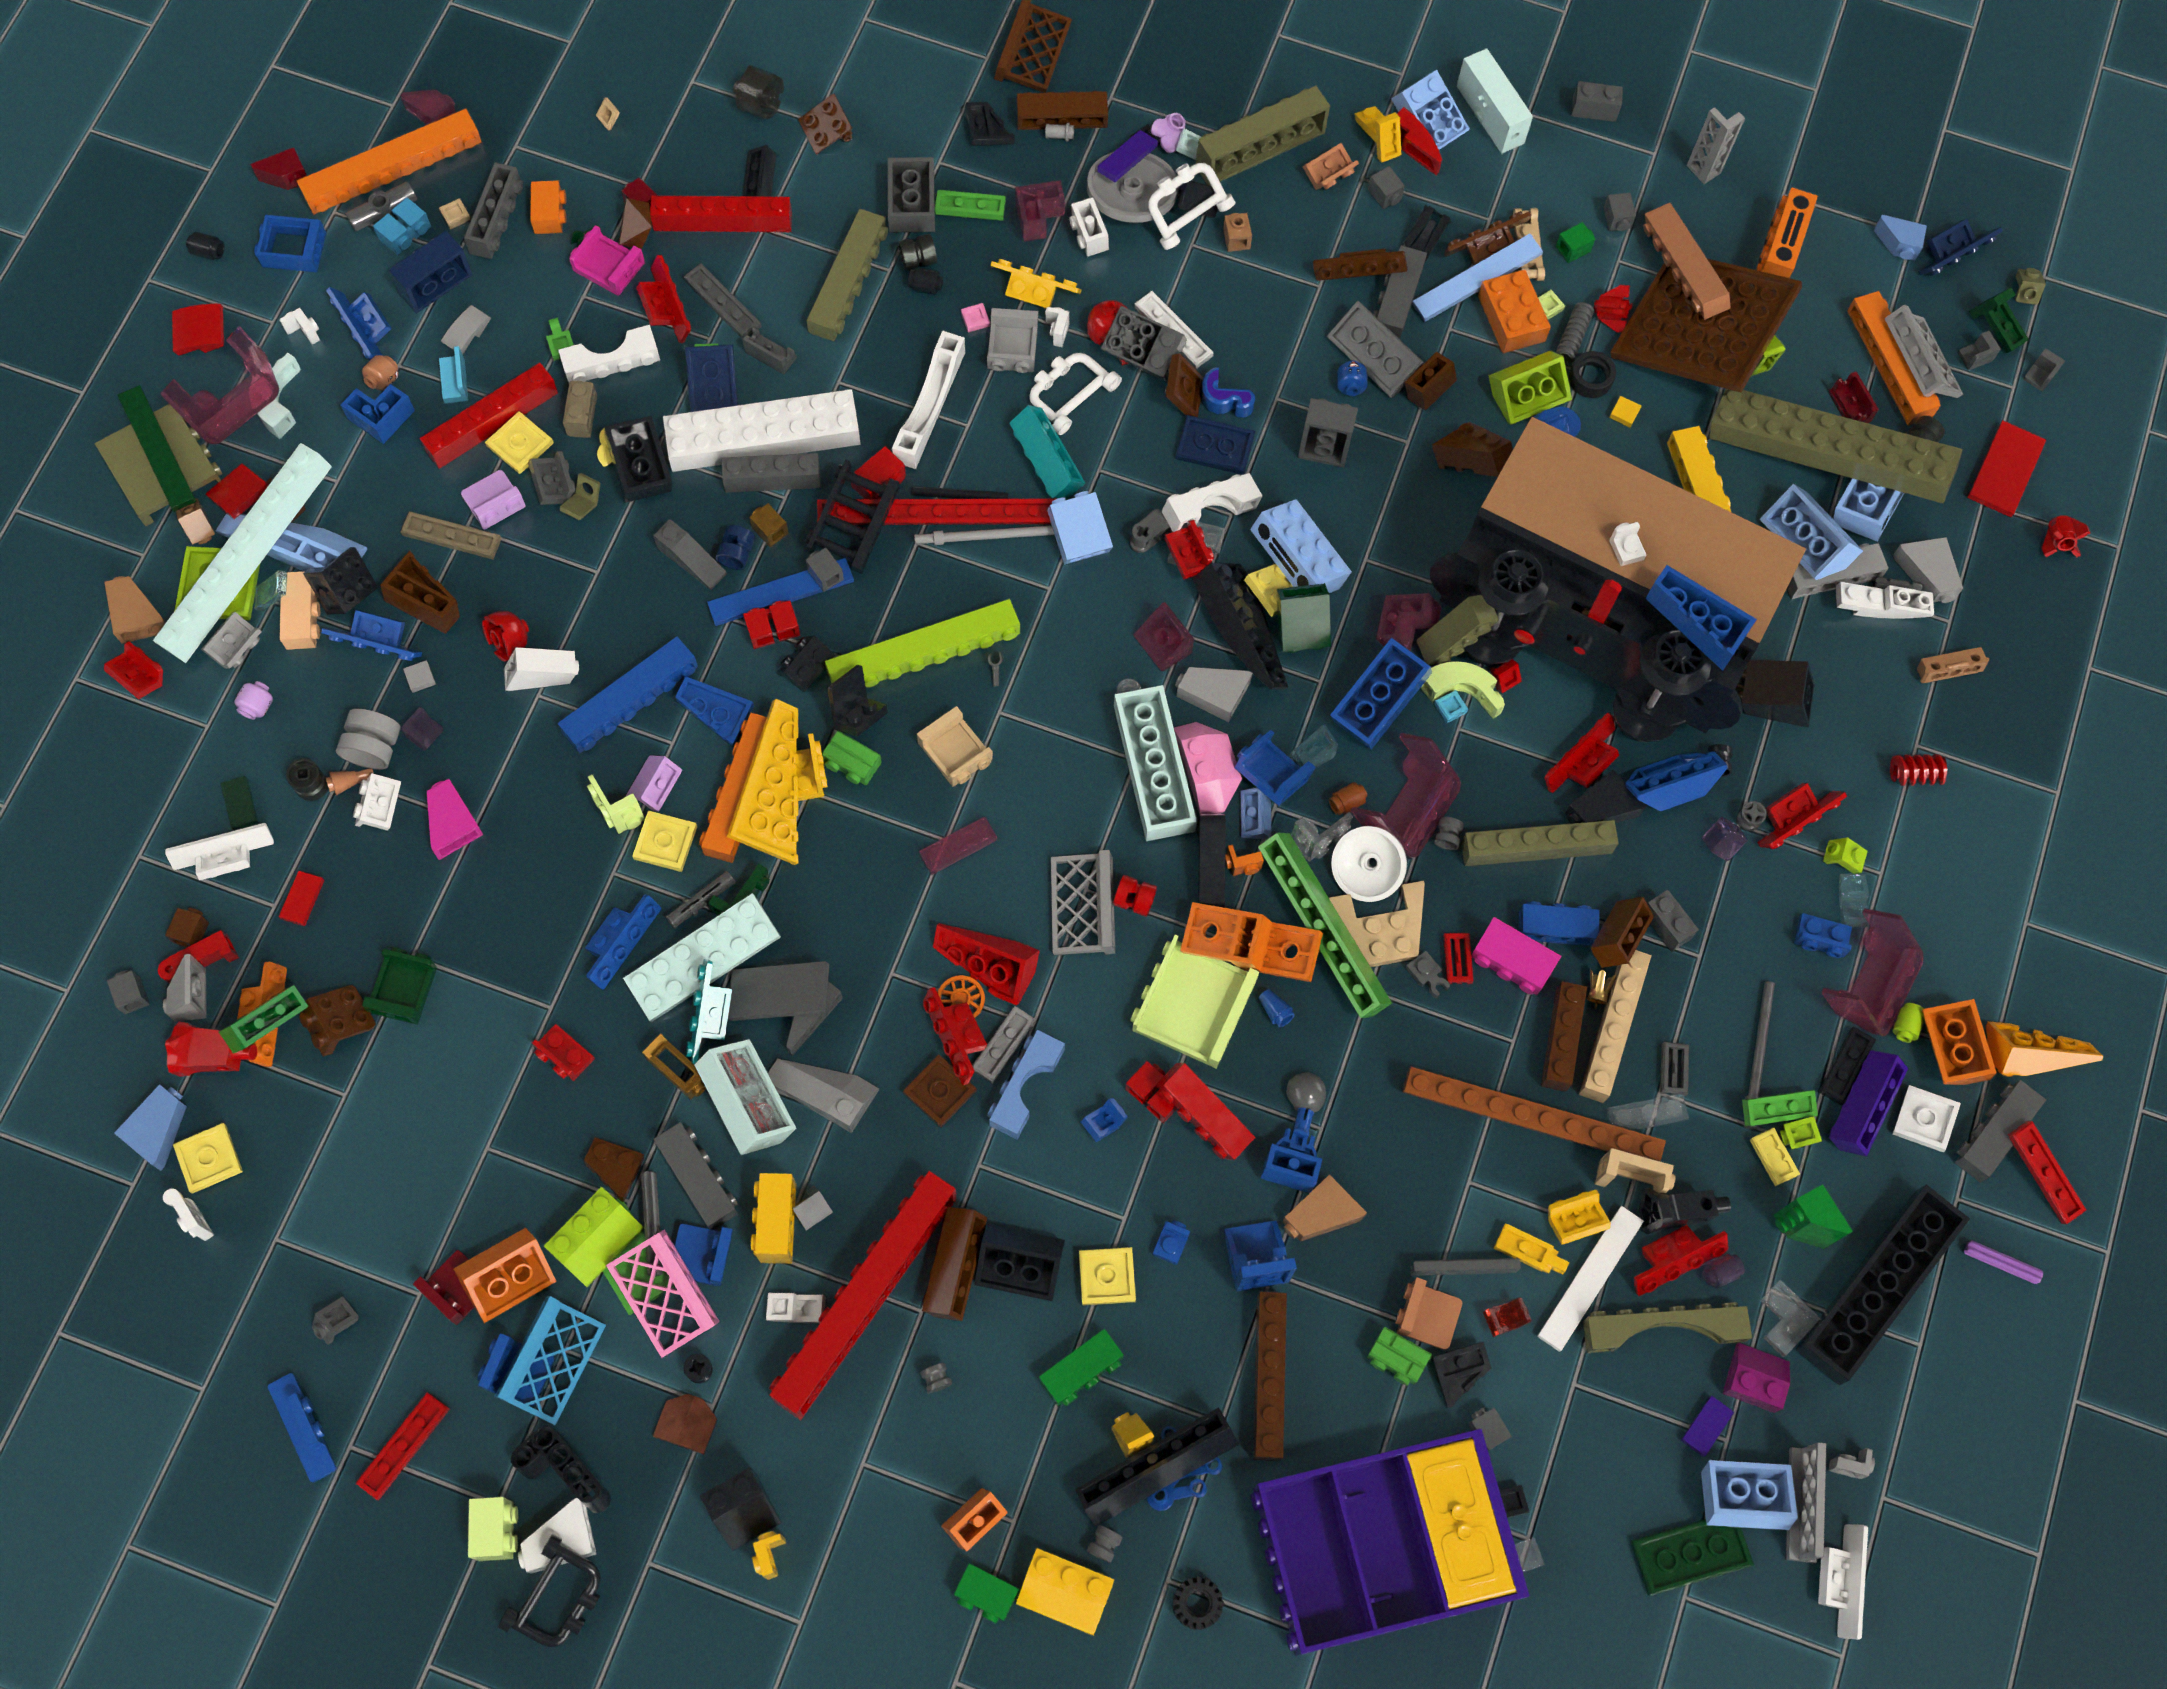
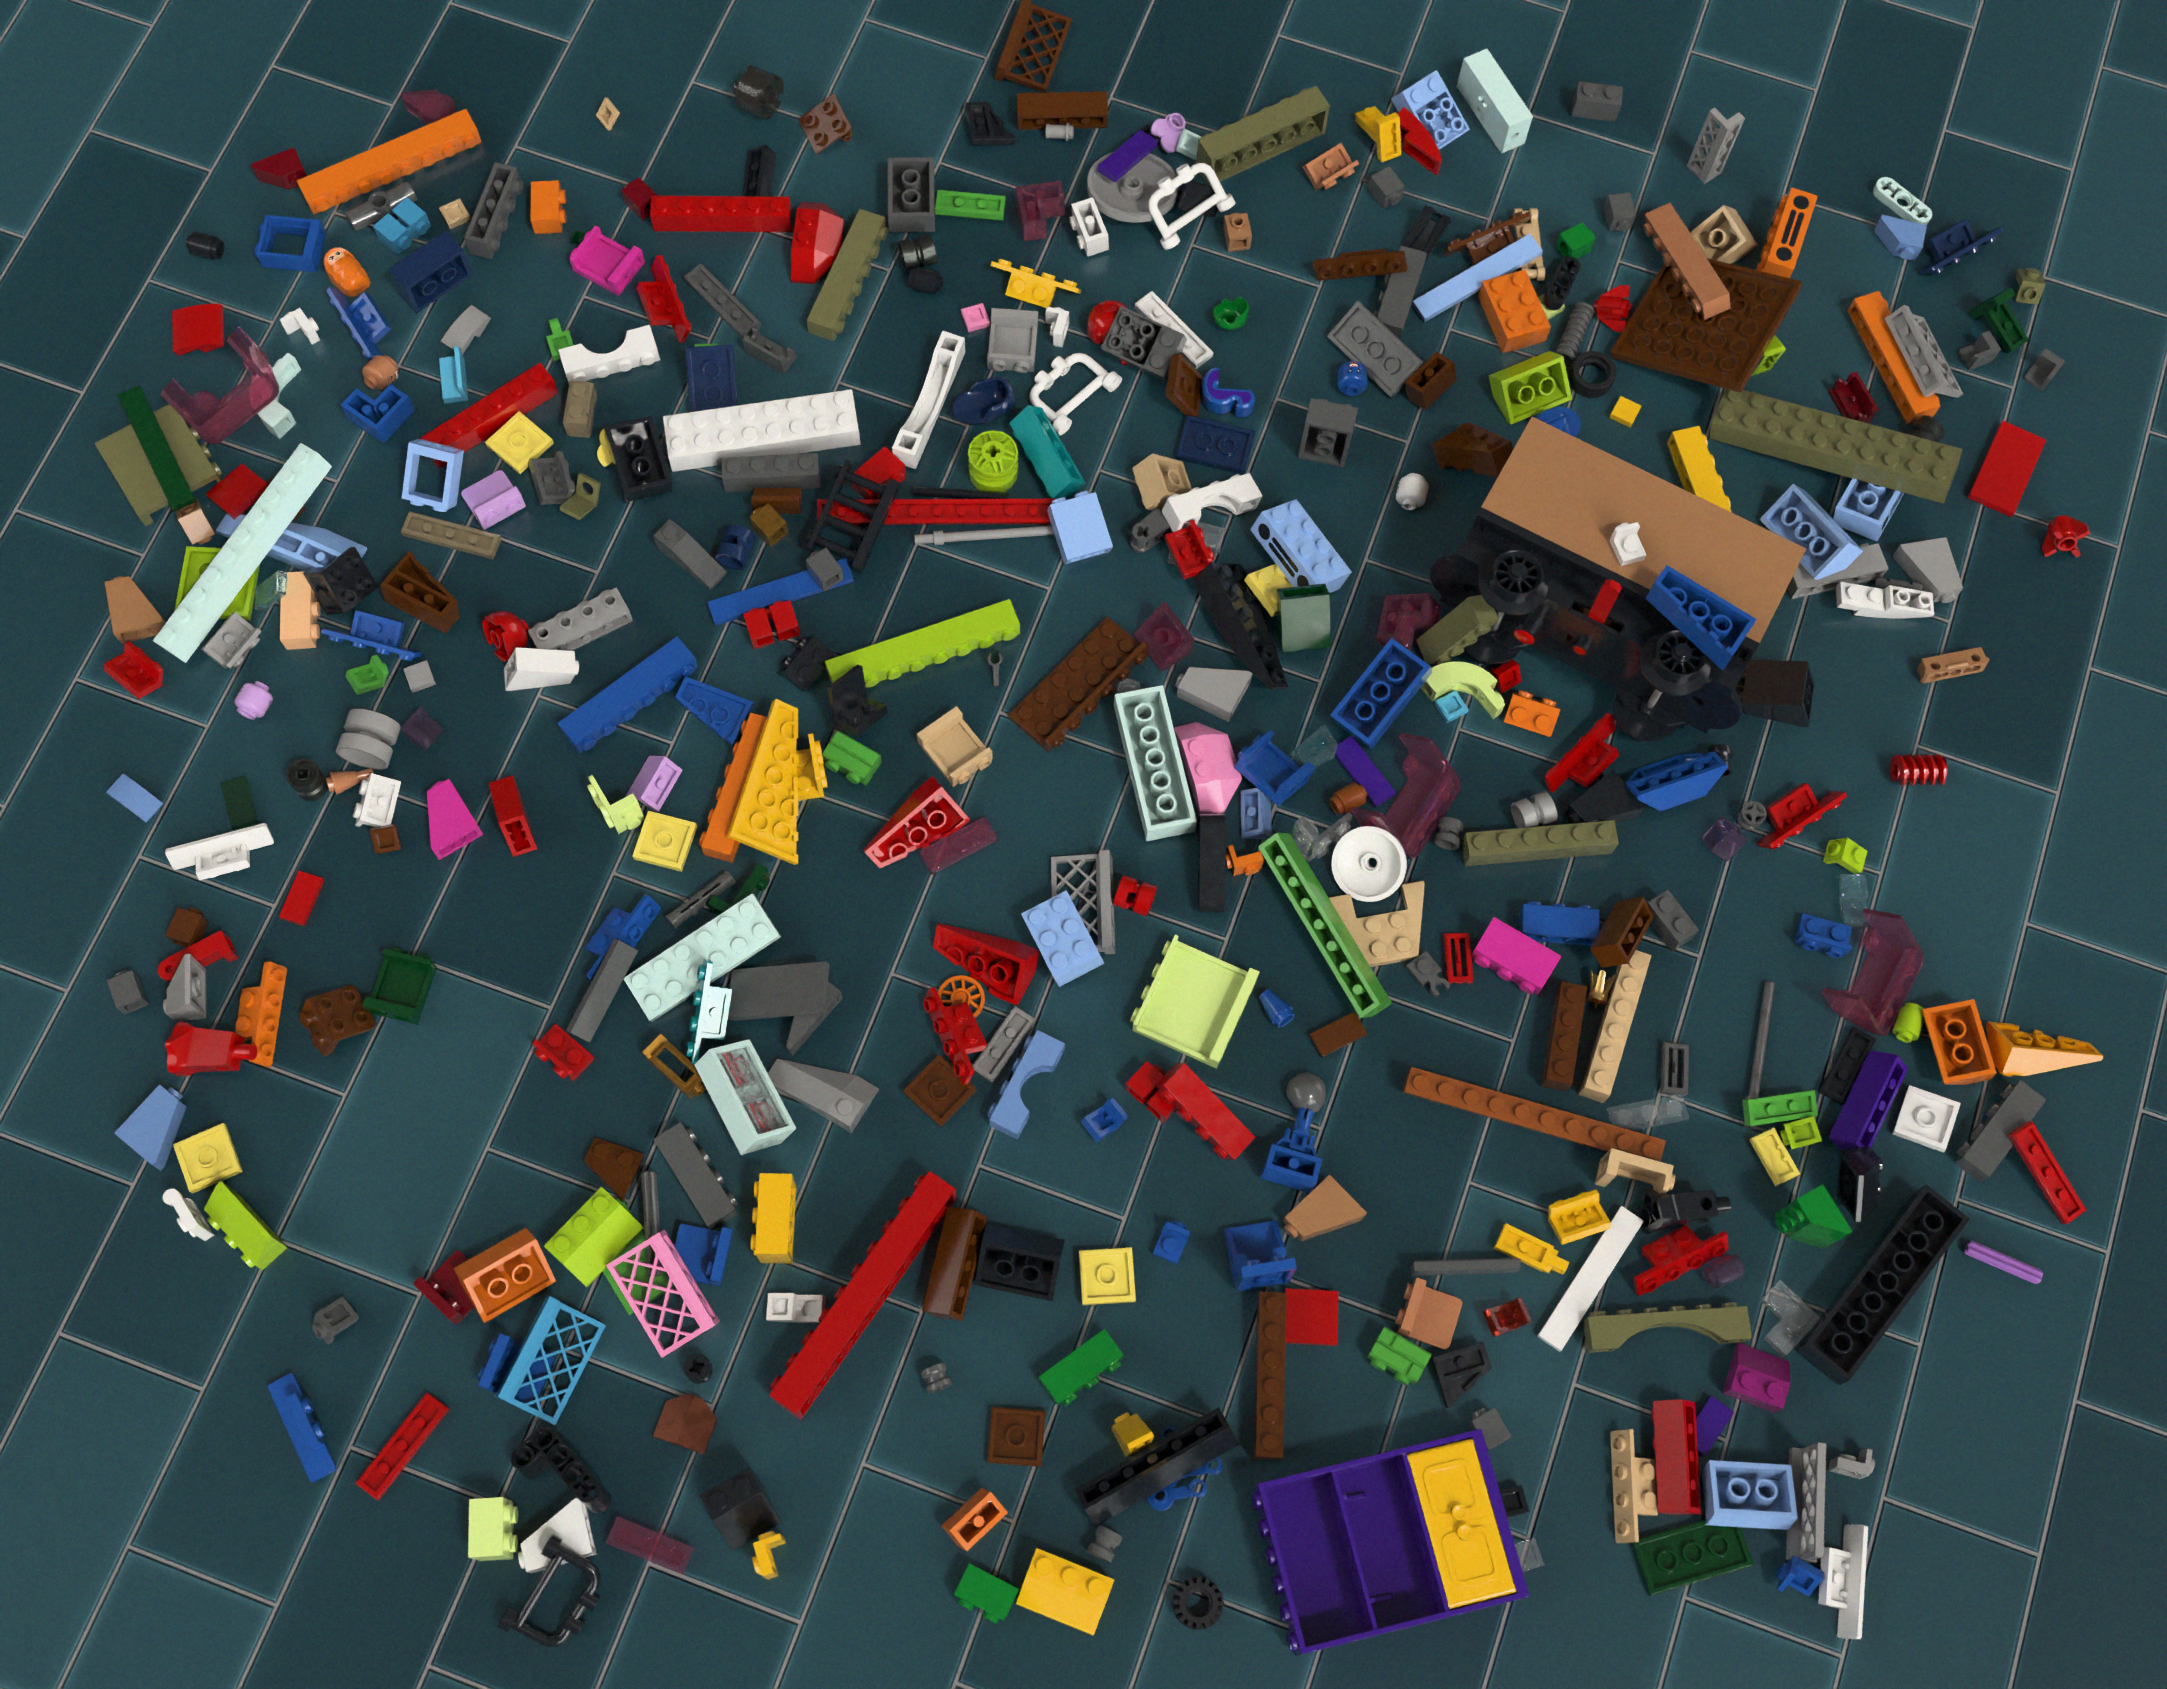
(134, 798): none -> medium blue slope
(243, 1227): none -> lime slope
(263, 1019): green brick -> none
(345, 272): none -> orange piece
(368, 676): none -> bright green bracket
(385, 838): none -> reddish brown tile
(437, 451): none -> light blue window
(512, 816): none -> red slope
(583, 623): none -> light grey brick
(602, 990): none -> dark grey tile
(635, 223): reddish brown slope -> none
(650, 1545): none -> clear pink plate
(781, 499): none -> reddish brown panel
(812, 1208): panel -> none
(814, 242): none -> red wedge
(920, 821): none -> red wedge
(985, 401): none -> dark blue hair
(995, 472): none -> lime wheel
(1016, 1437): none -> reddish brown tile
(1062, 938): none -> light blue brick
(1078, 684): none -> reddish brown bracket
(1159, 479): none -> tan slope
(1231, 314): none -> green hair
(1251, 941): orange bracket -> none
(1312, 1317): none -> red tile
(1338, 1034): none -> reddish brown tile
(1364, 772): none -> dark purple tile
(1412, 491): none -> white head
(1532, 713): none -> orange bracket
(1537, 810): none -> light grey wheel
(1568, 278): none -> black beam
(1632, 1486): none -> tan bracket
(1676, 1457): none -> red brick
(1724, 236): none -> tan slope
(1799, 1576): none -> blue bracket
(1859, 1181): none -> black slope
(1901, 193): none -> light aqua beam

